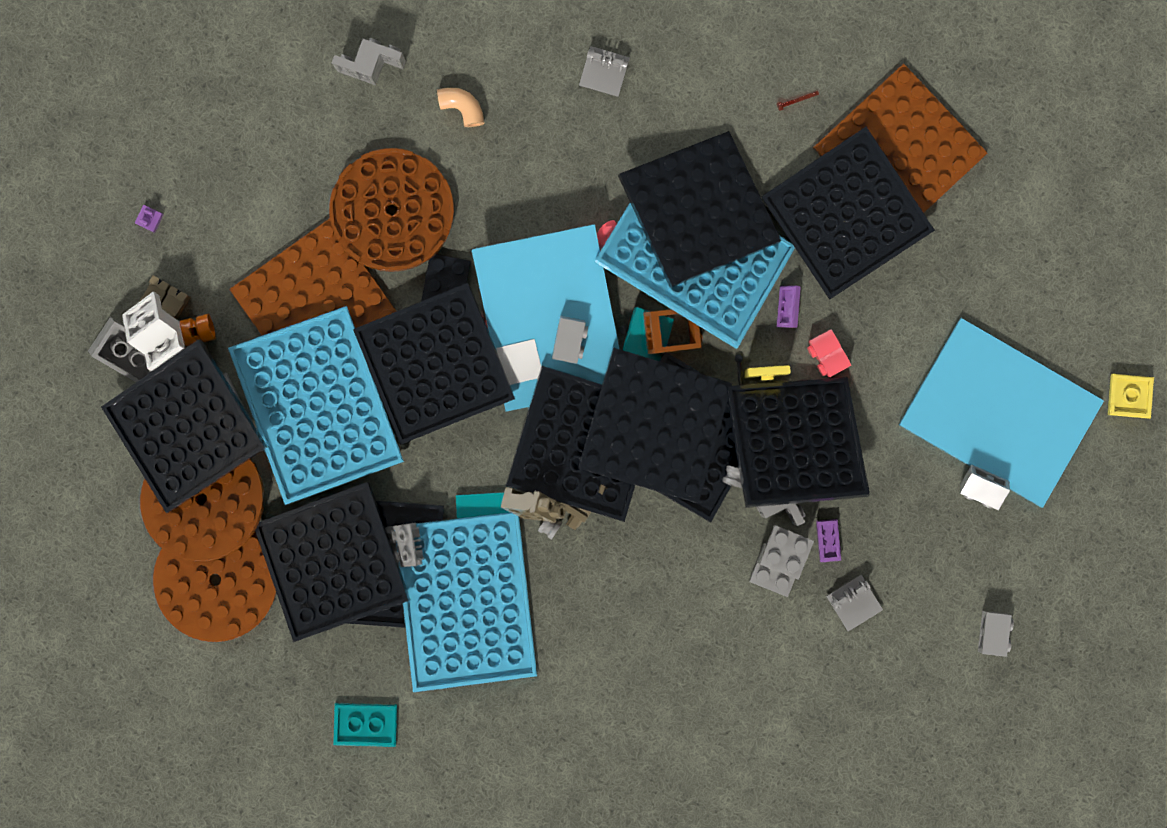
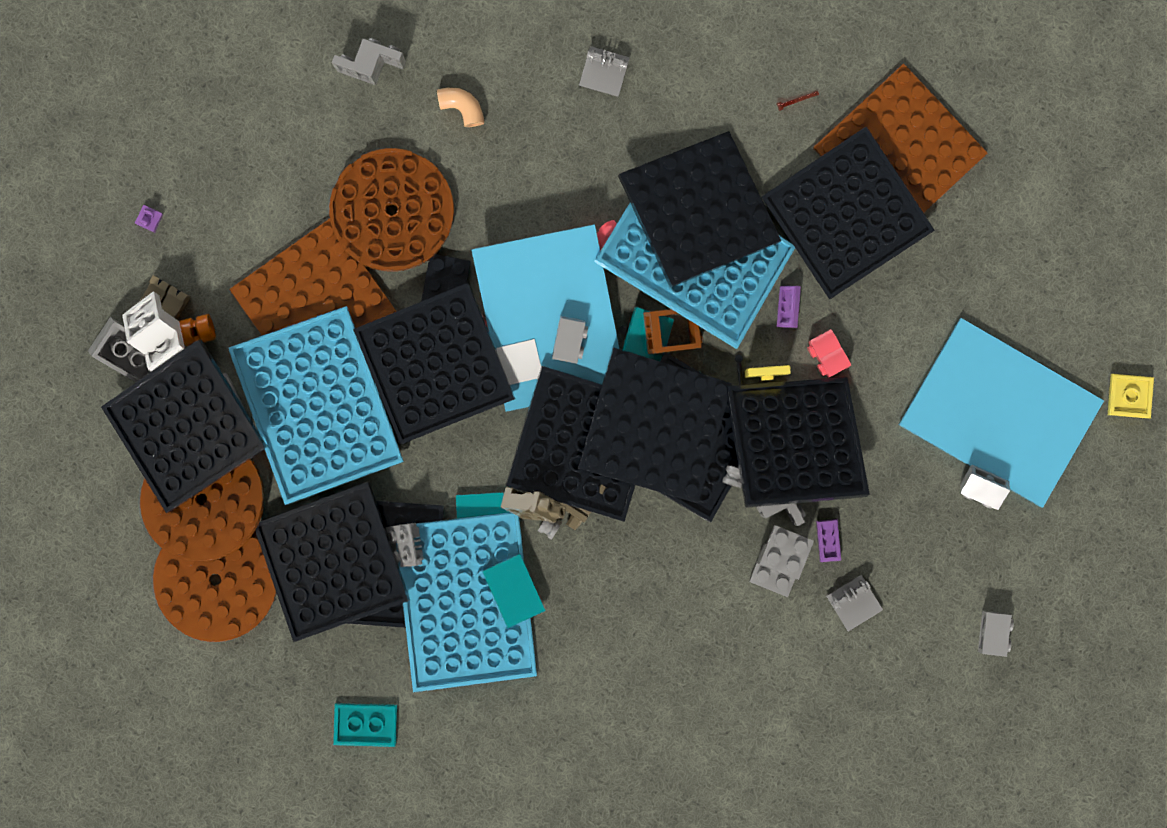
(513, 590): none -> teal tile

